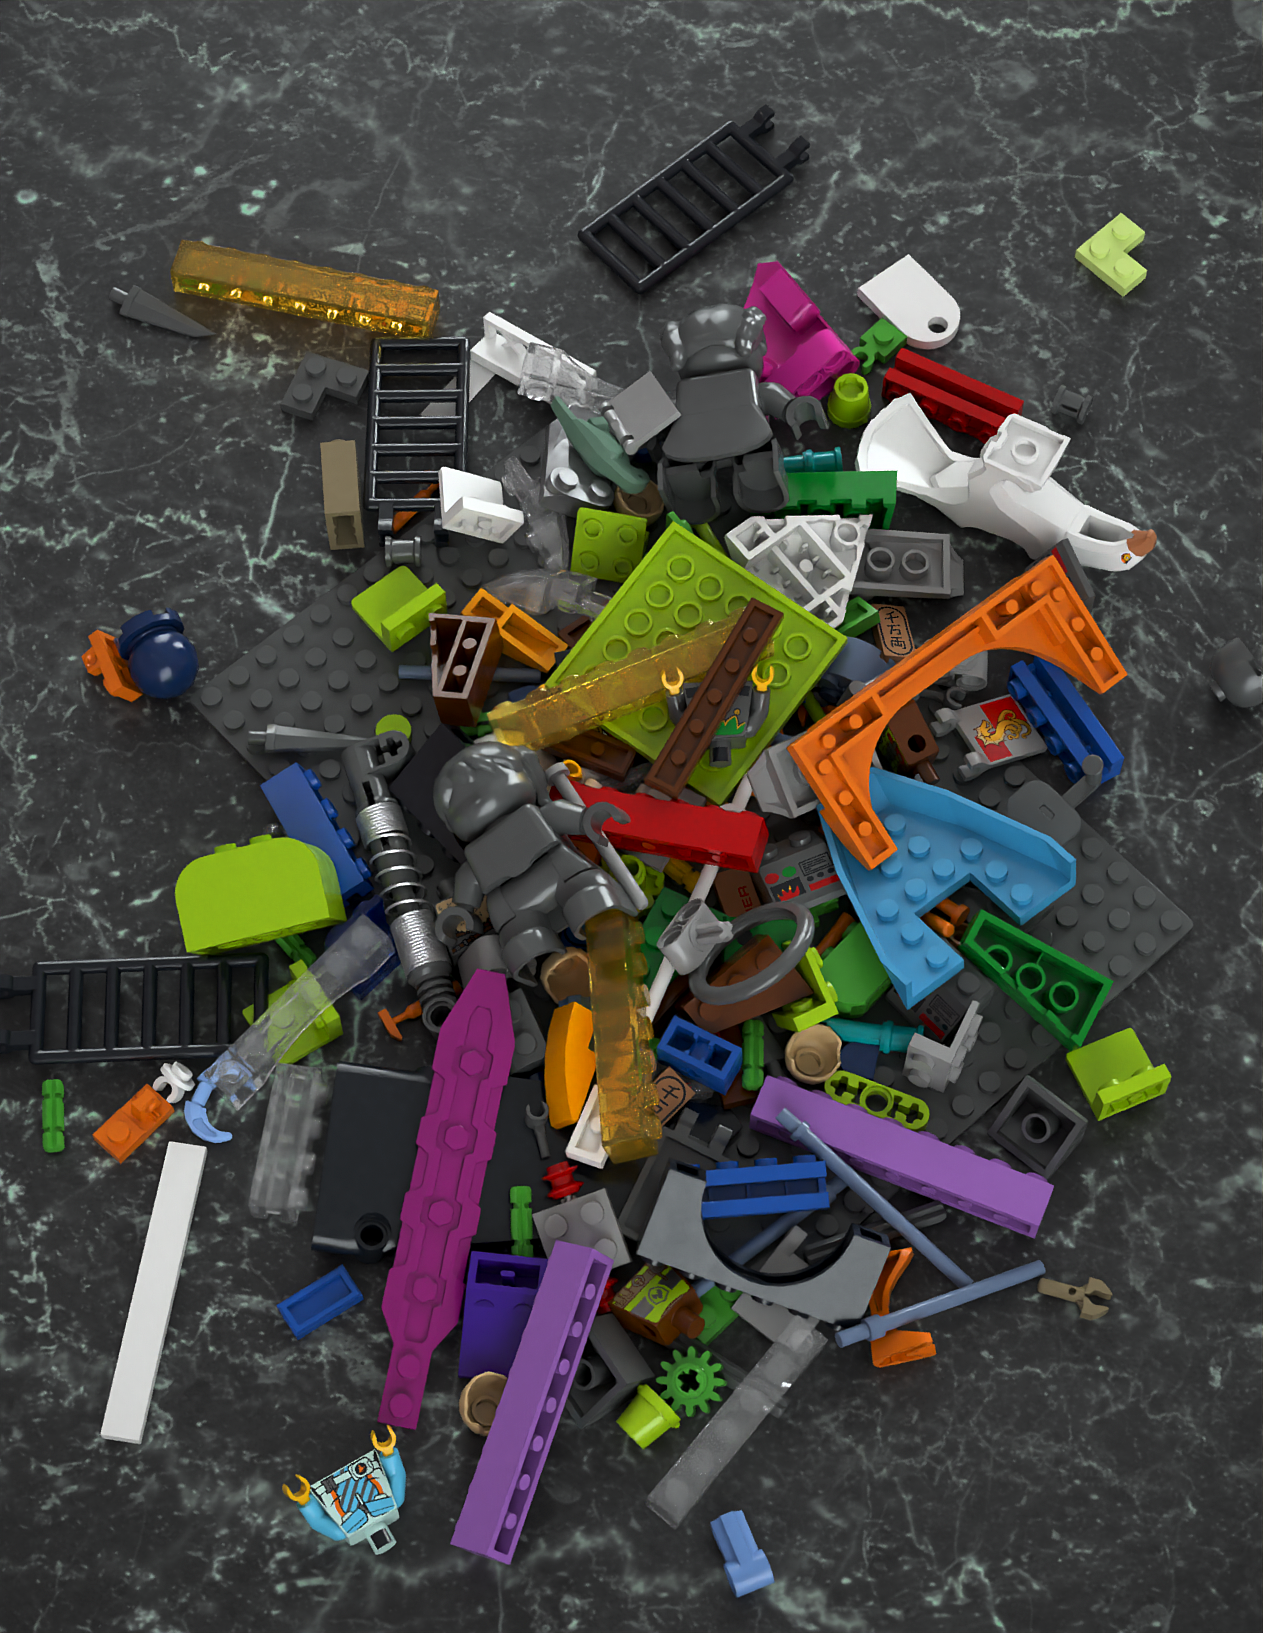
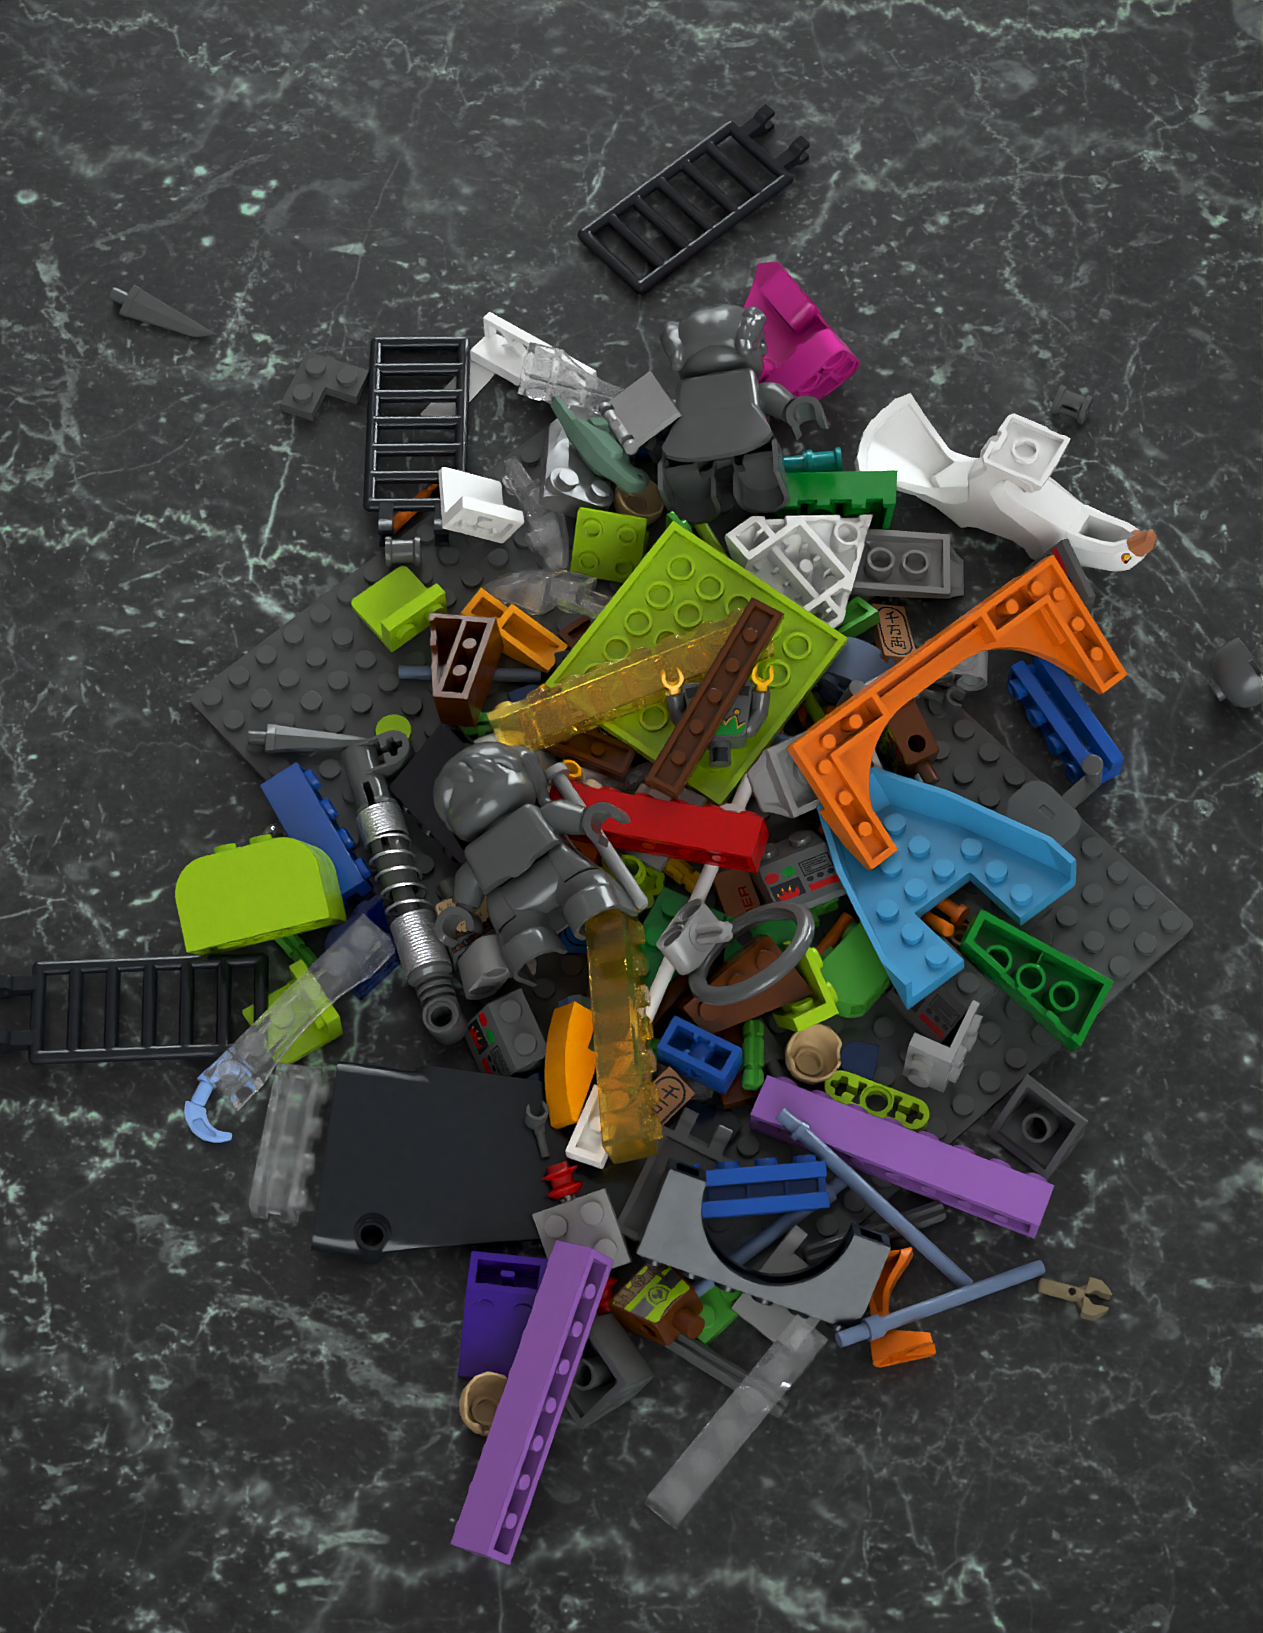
(53, 1115): bright green axle -> none
(105, 659): orange hinge -> none
(133, 1123): orange hinge -> none
(154, 1293): white tile -> none
(158, 654): dark blue tile -> none
(178, 1077): white plate -> none
(305, 290): clear yellow brick -> none
(319, 1302): blue tile -> none
(342, 494): dark tan brick -> none
(357, 1498): torso -> none
(412, 1011): orange piece -> none
(445, 1189): magenta plate -> none
(521, 1221): bright green axle -> none
(566, 974): tan hair -> none
(647, 1417): lime piece -> none
(706, 1377): bright green gear -> none
(744, 1564): medium blue piece -> none
(849, 401): lime piece -> none
(879, 343): bright green plate -> none
(887, 1036): teal pin -> none
(912, 303): white tile -> none
(950, 395): red brick -> none
(993, 731): light grey flag -> none
(1108, 257): yellowish green plate -> none
(1116, 1073): lime bracket -> none

